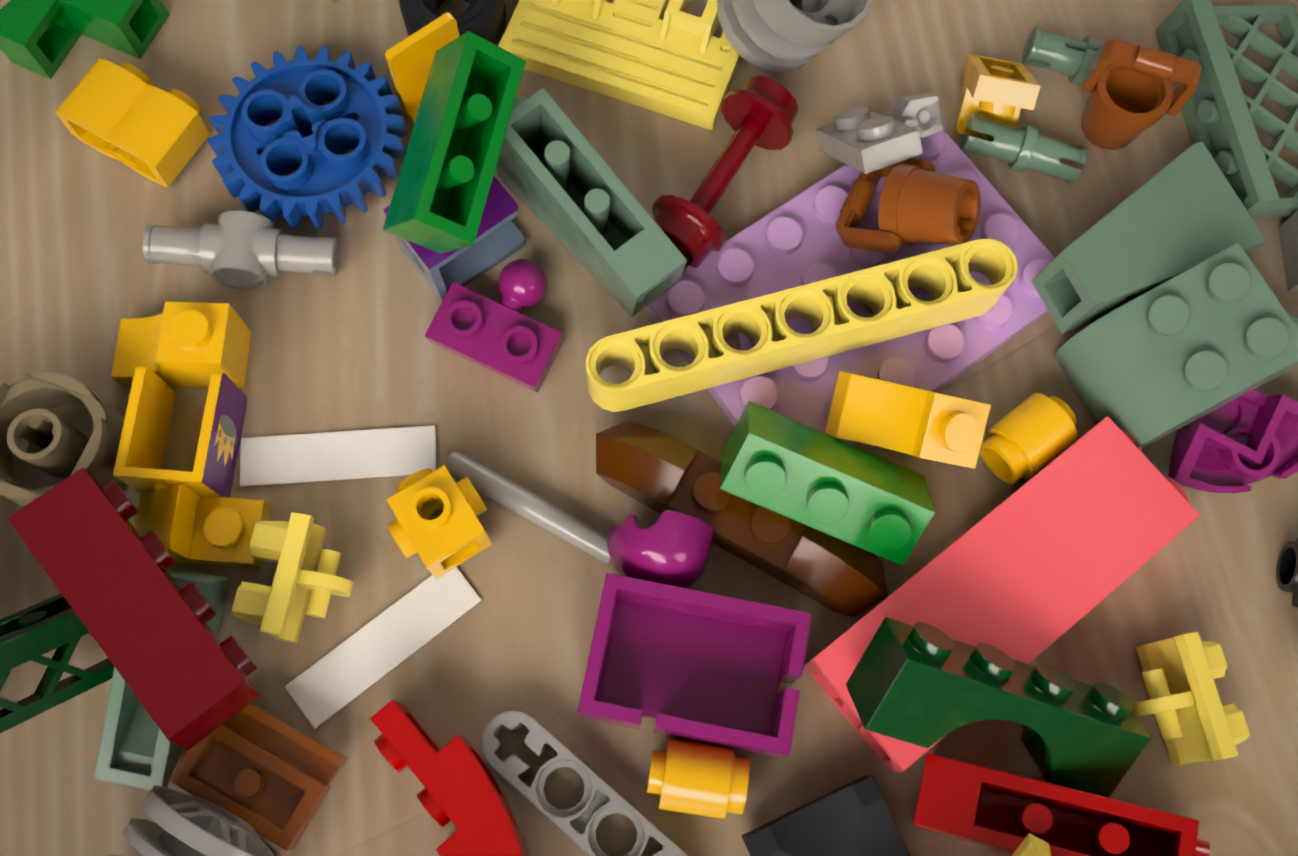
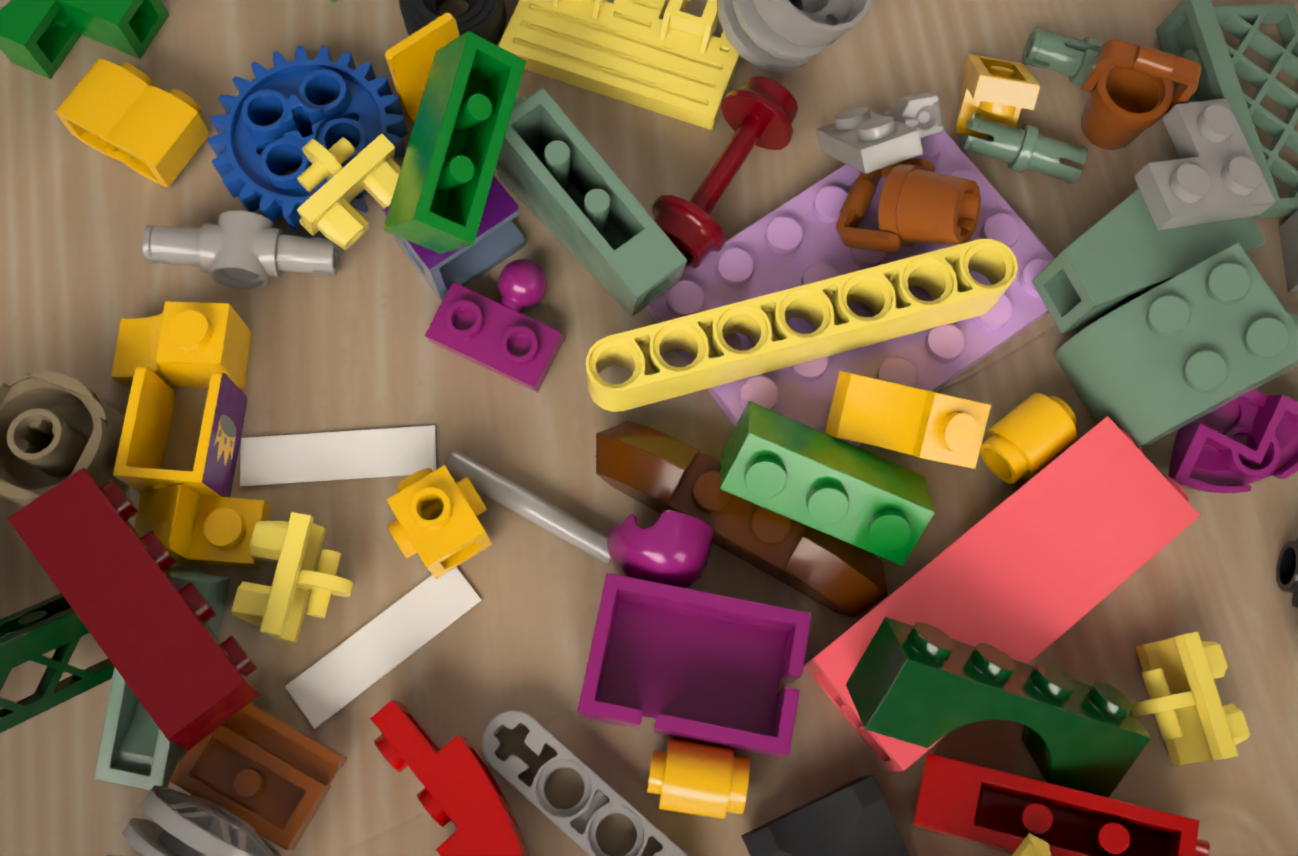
(330, 206): none -> light yellow hips
(1214, 174): none -> light grey plate

